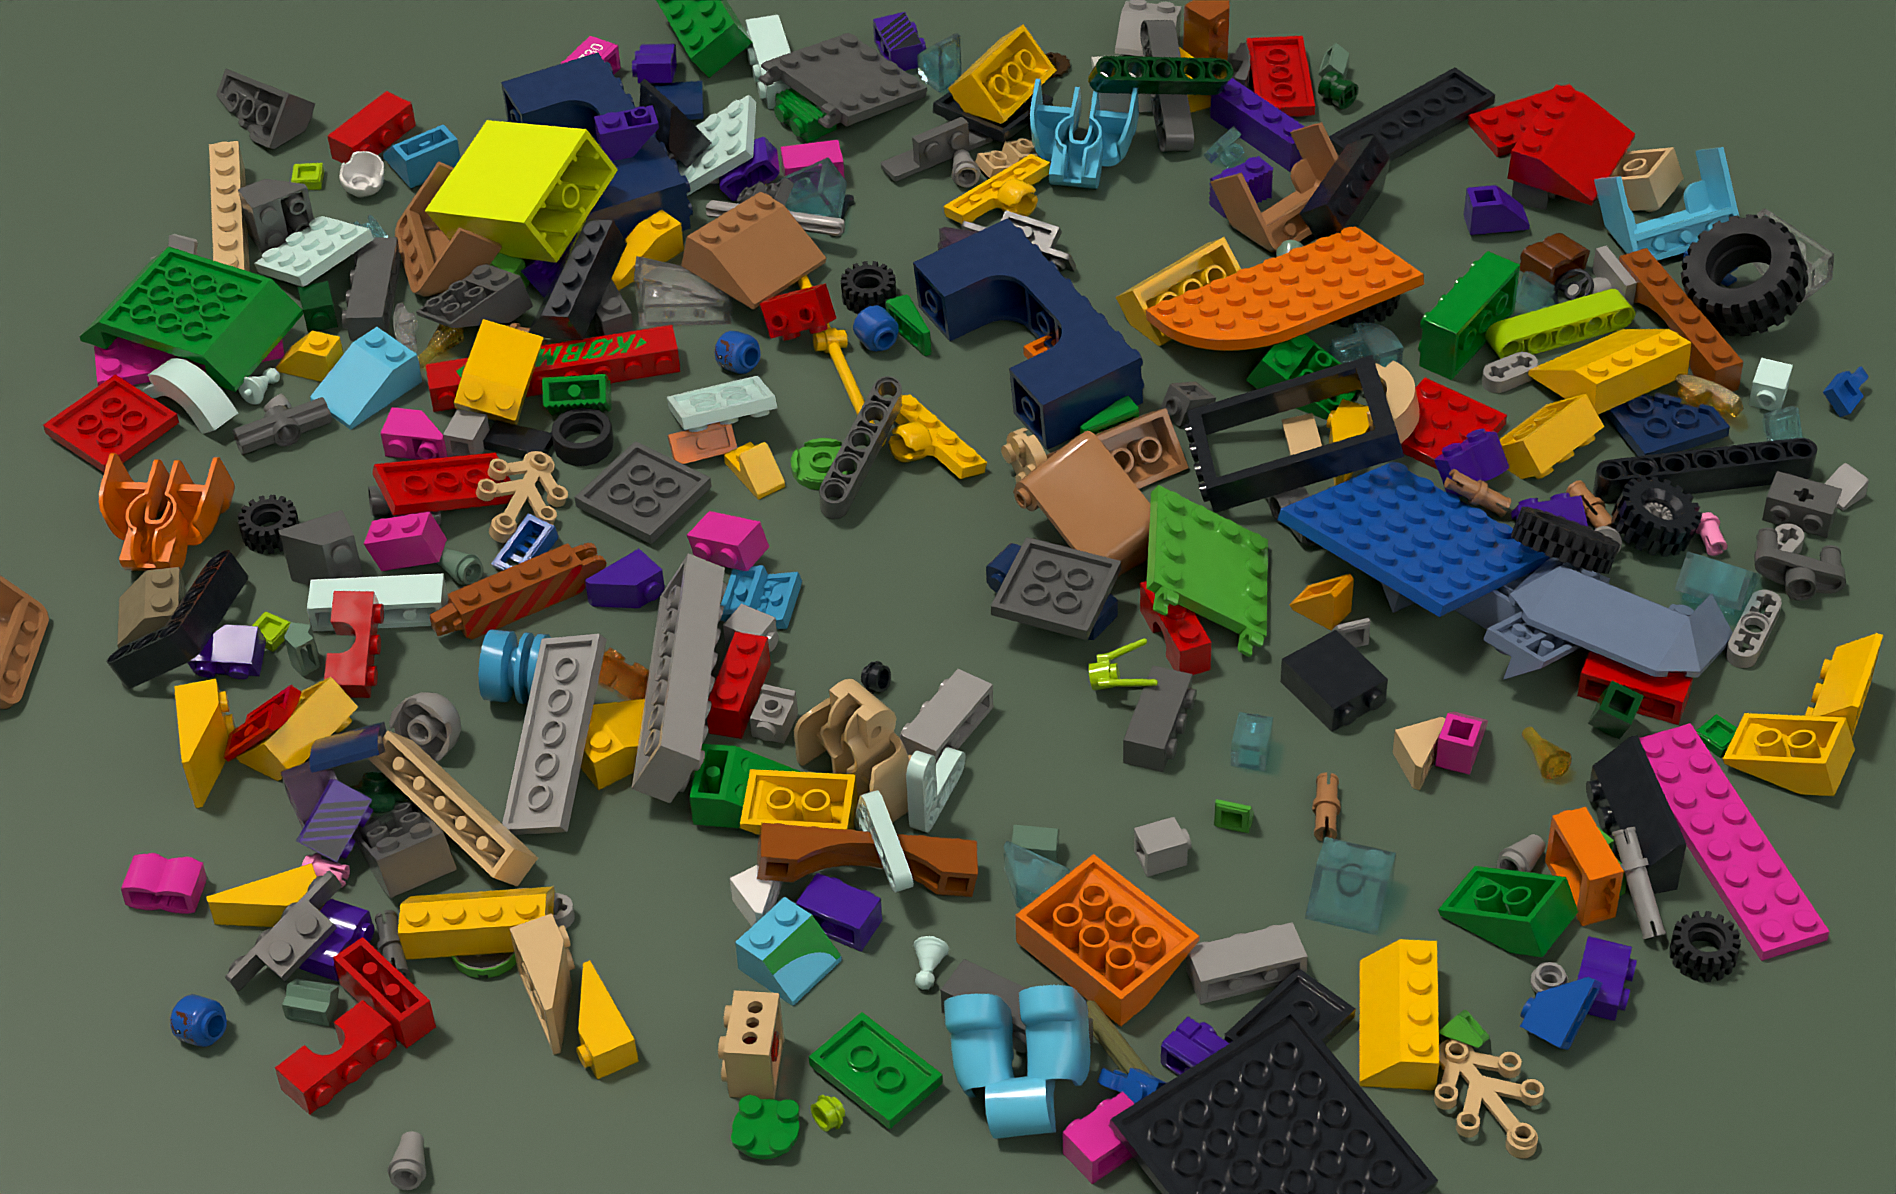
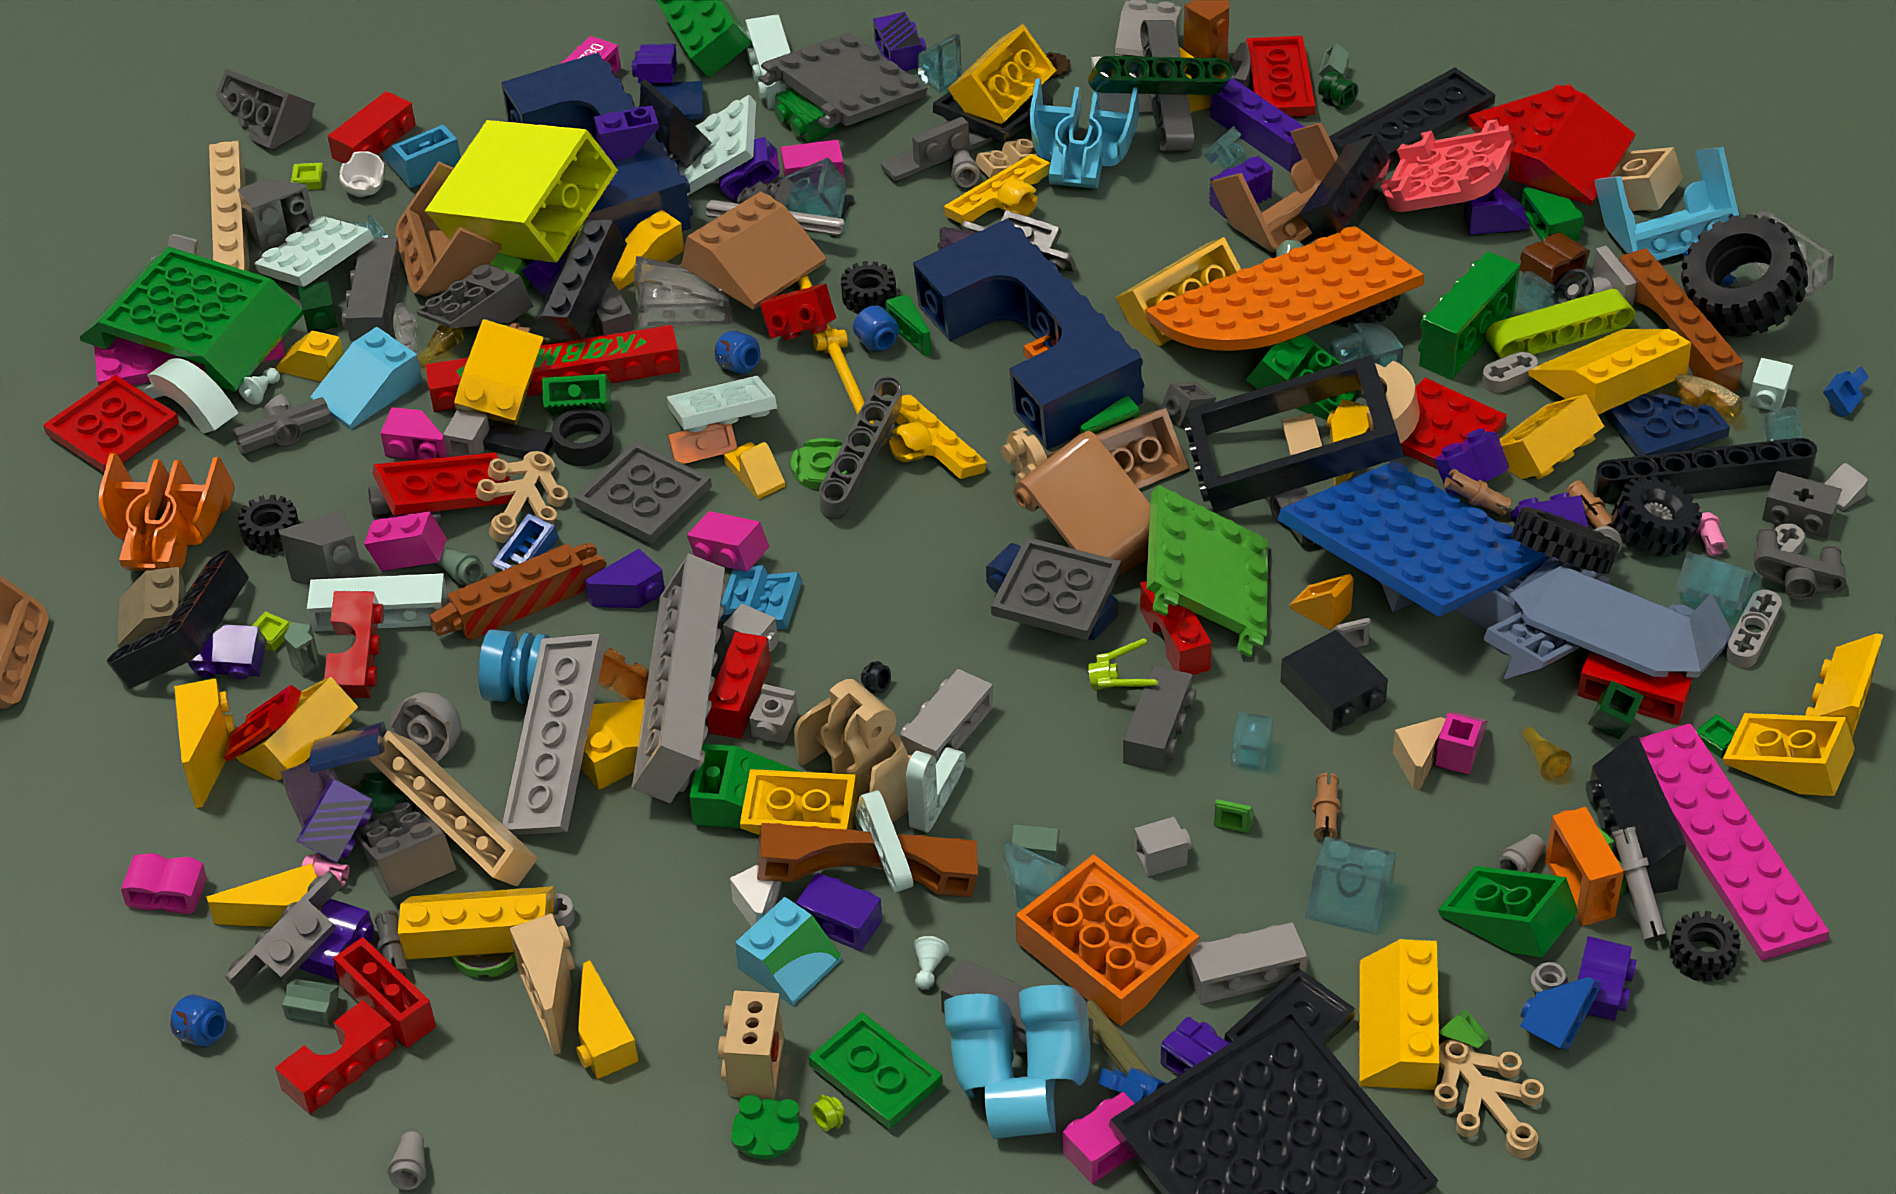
(1449, 169): none -> coral tile
(1551, 214): none -> green slope

